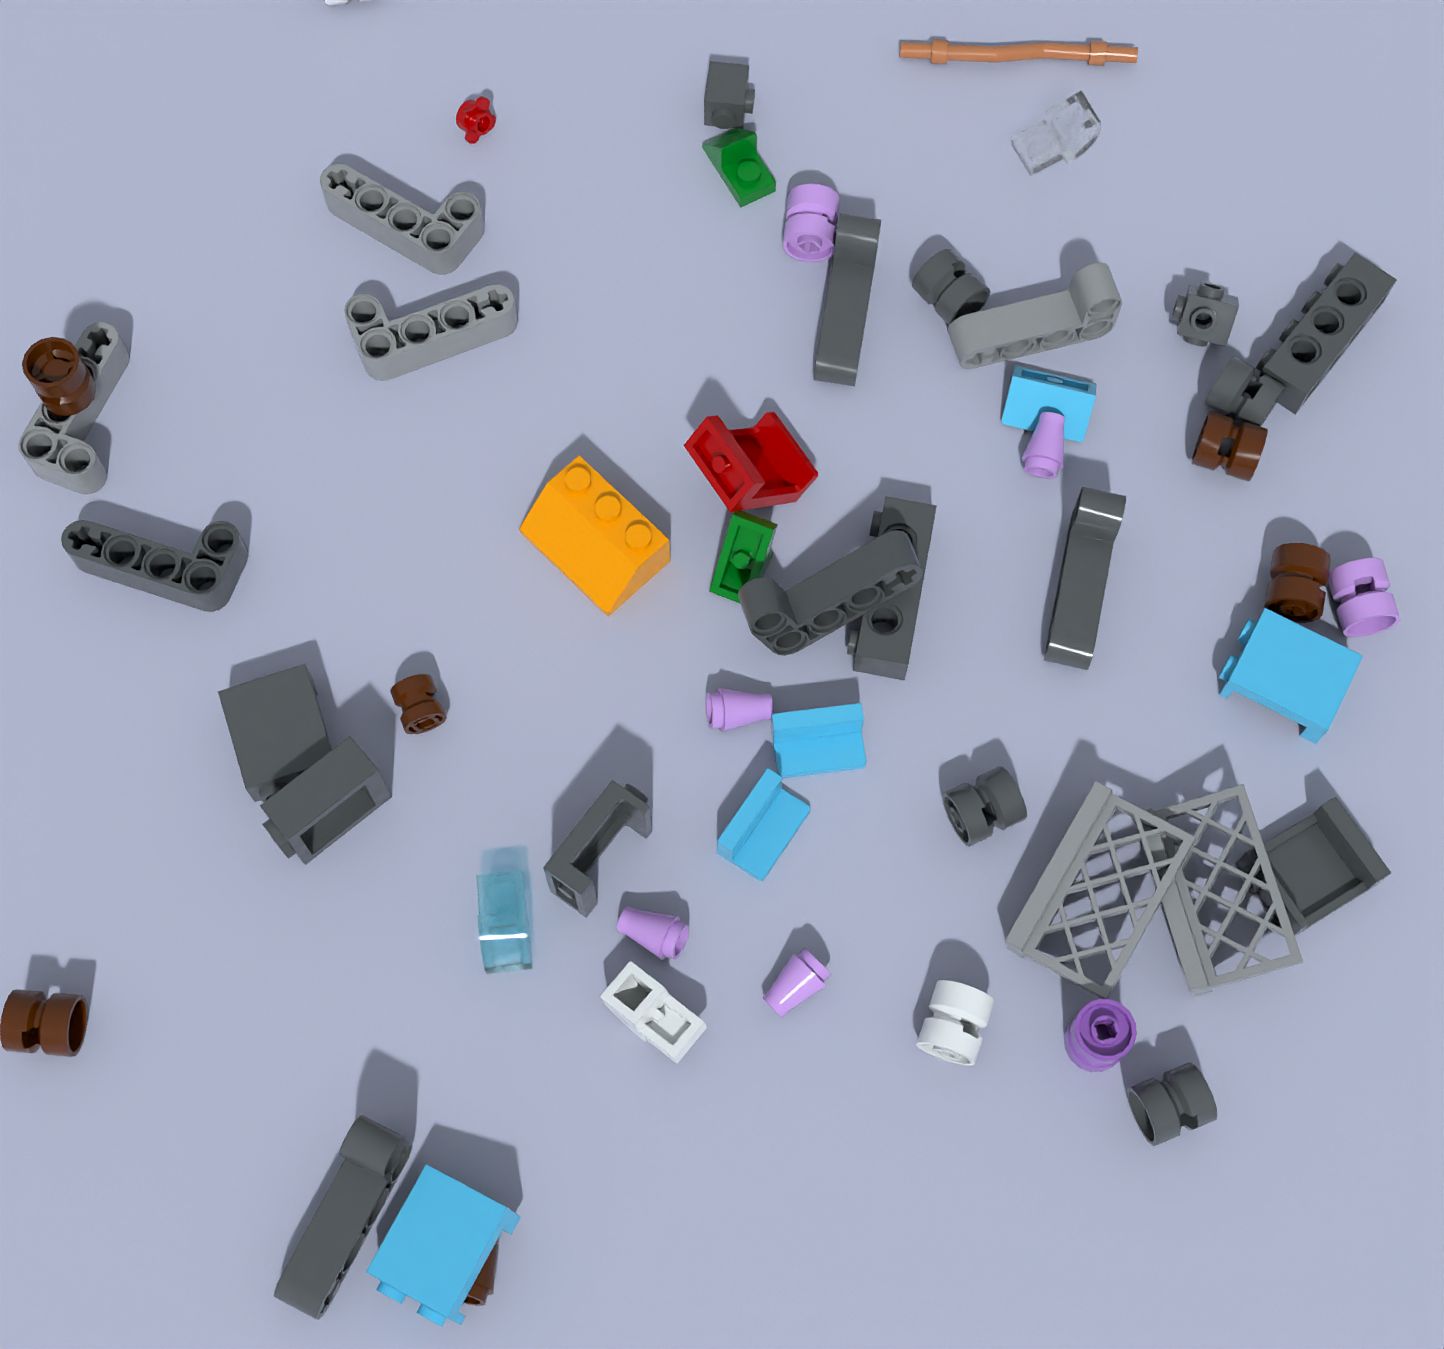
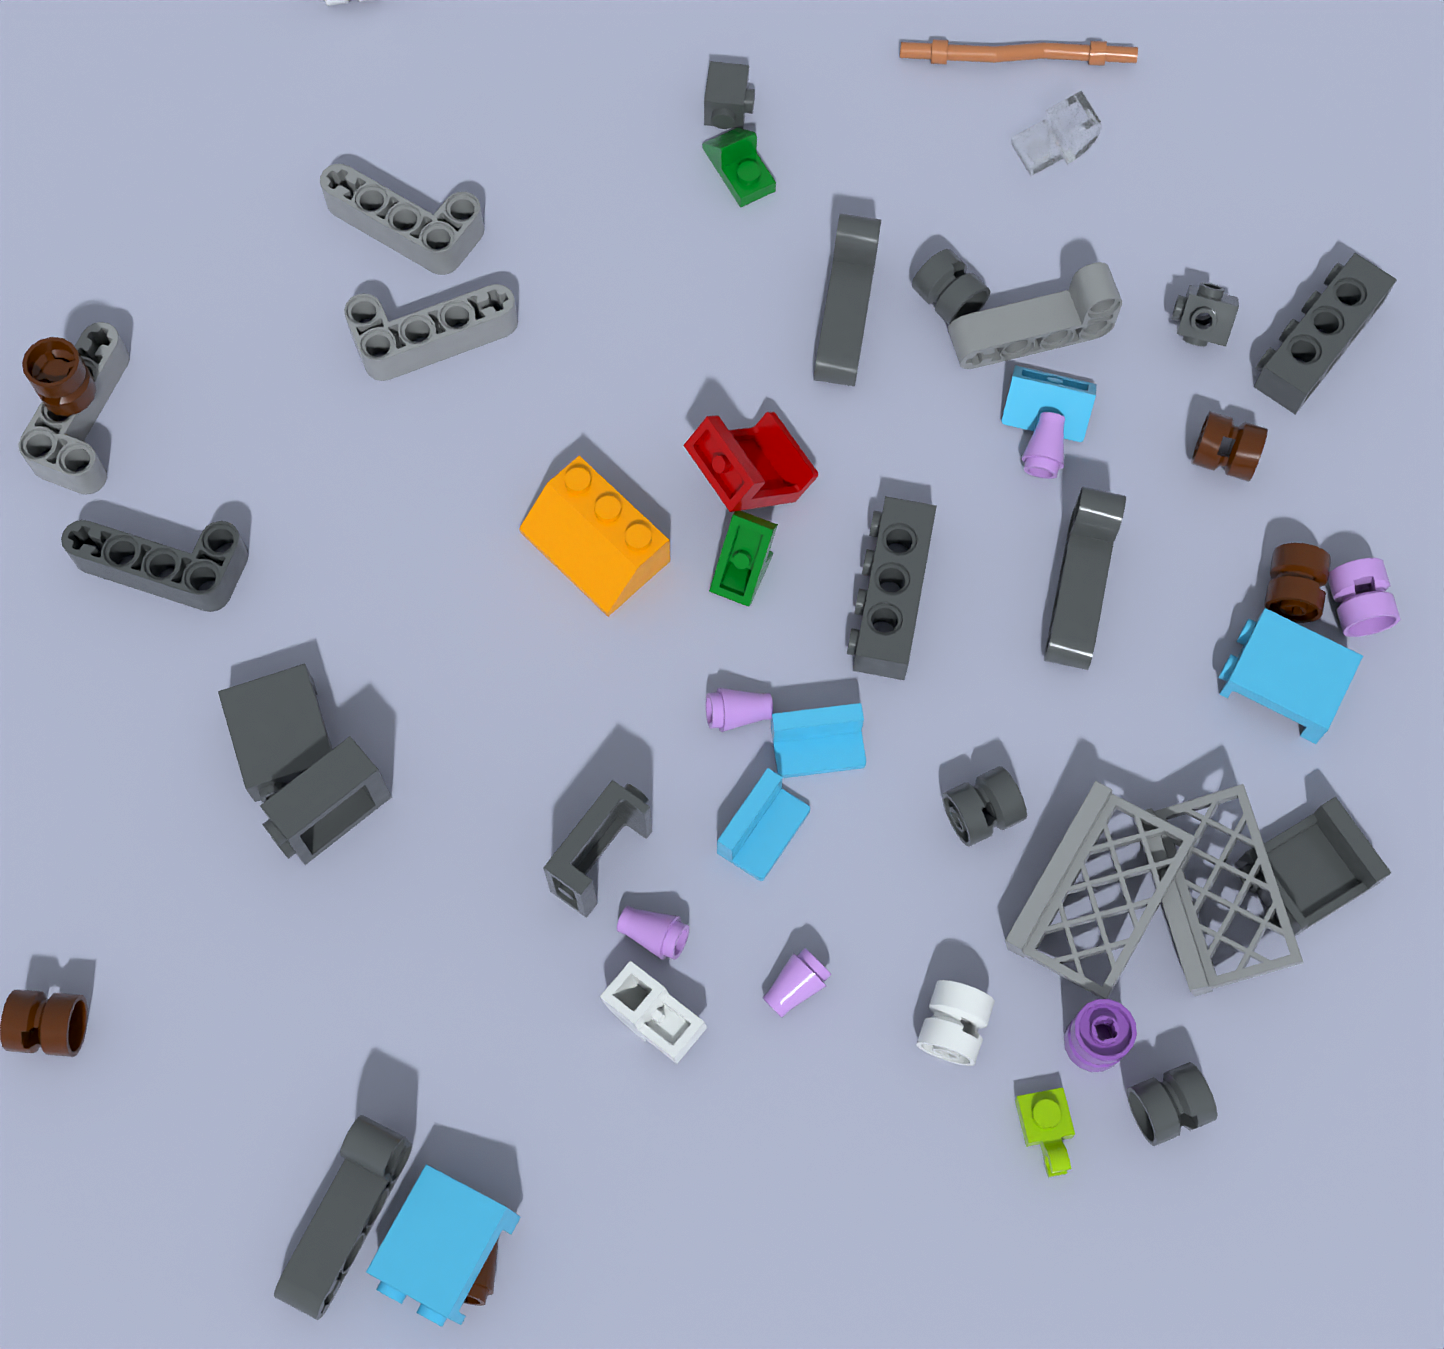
(418, 704): reddish brown wheel -> none
(475, 119): red plate -> none
(503, 922): clear light blue brick -> none
(811, 222): lavender wheel -> none
(830, 597): dark grey beam -> none
(1047, 1122): none -> lime plate
(1232, 384): dark grey wheel -> none

